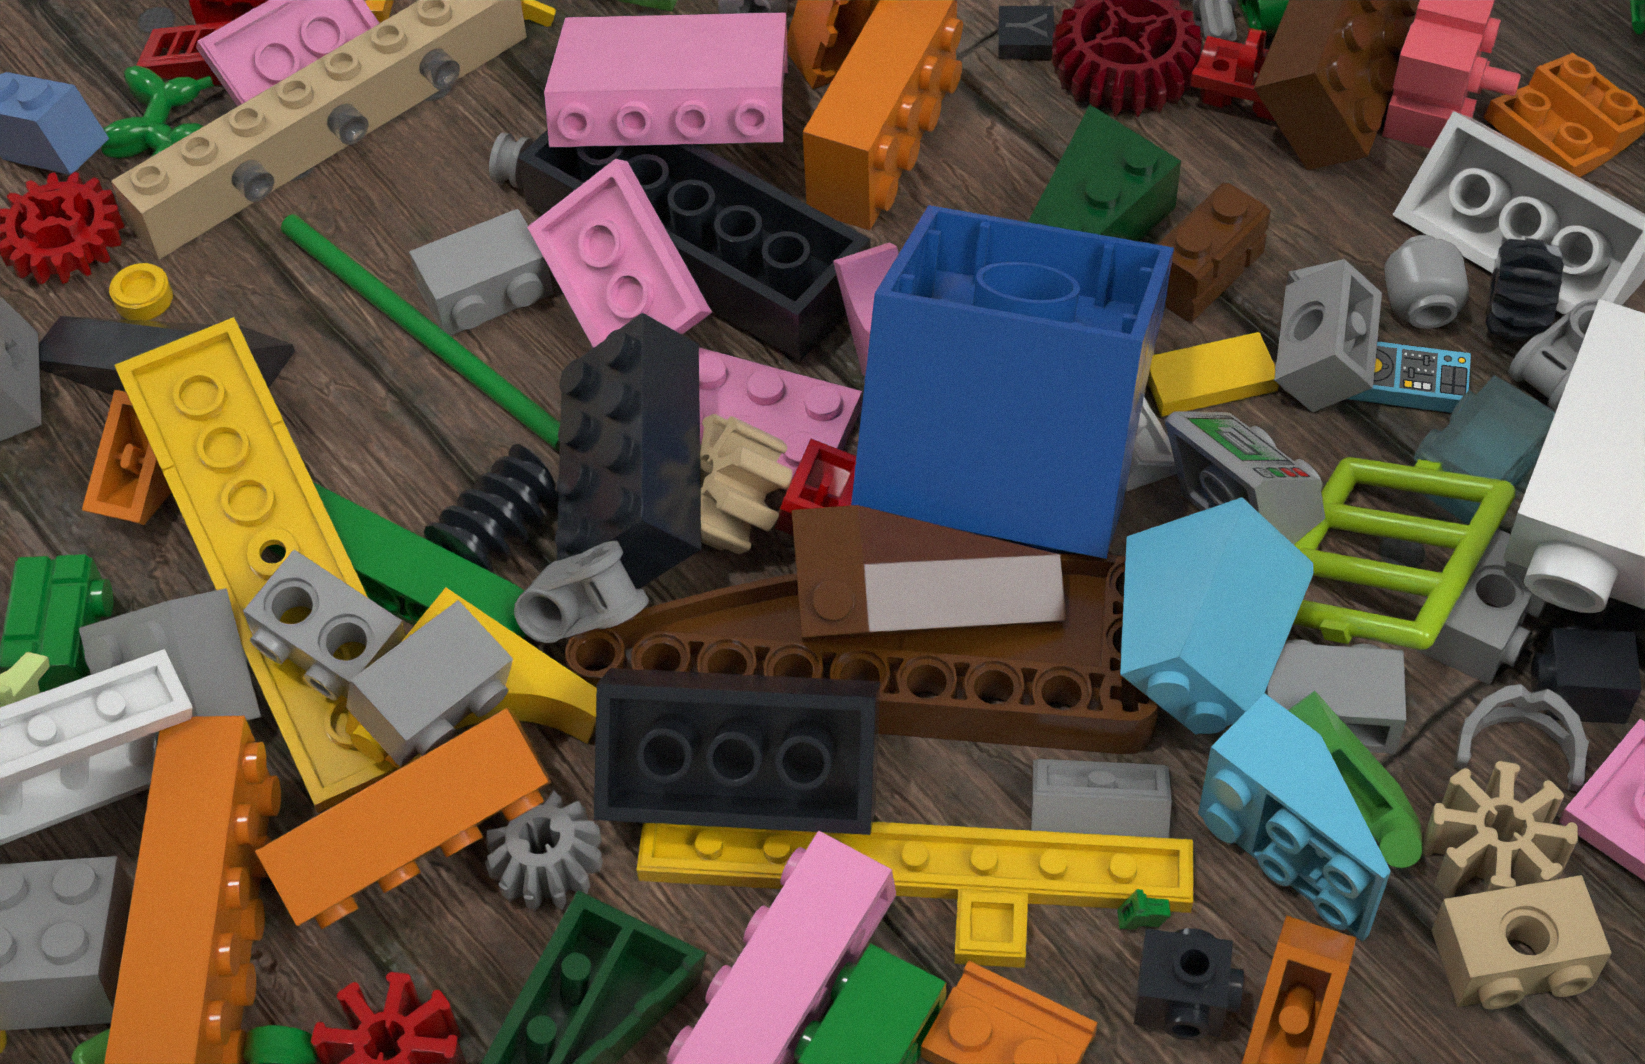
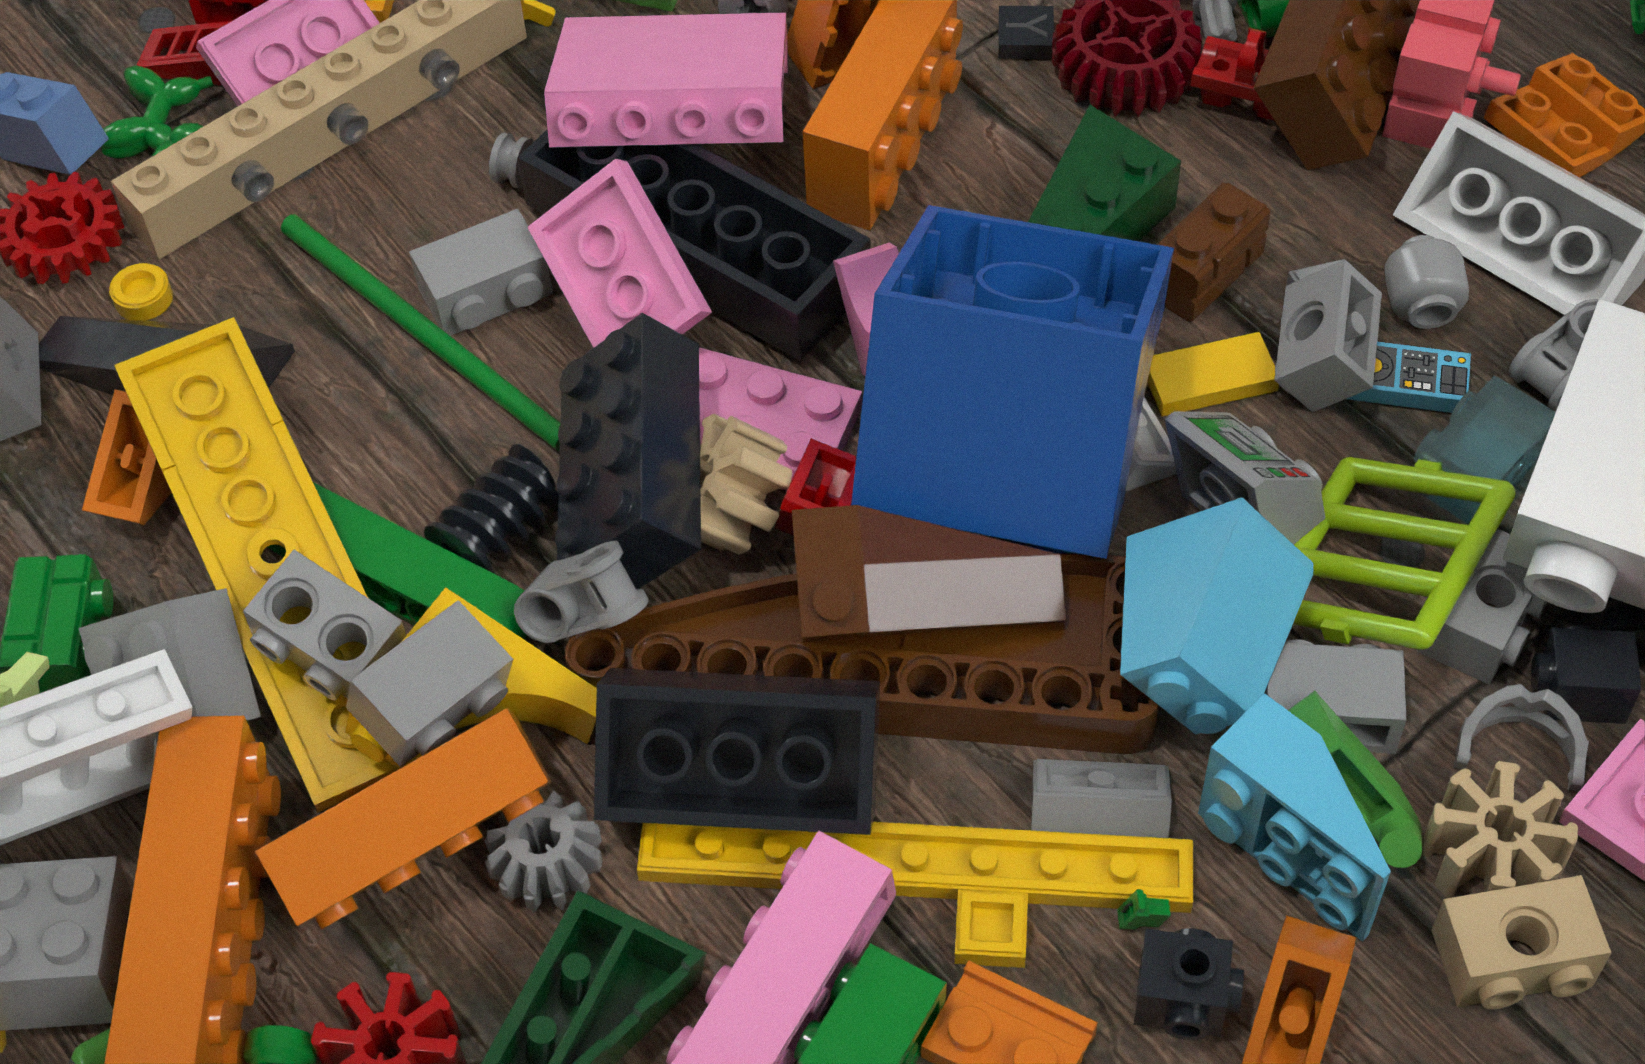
(1524, 289): black gear -> none

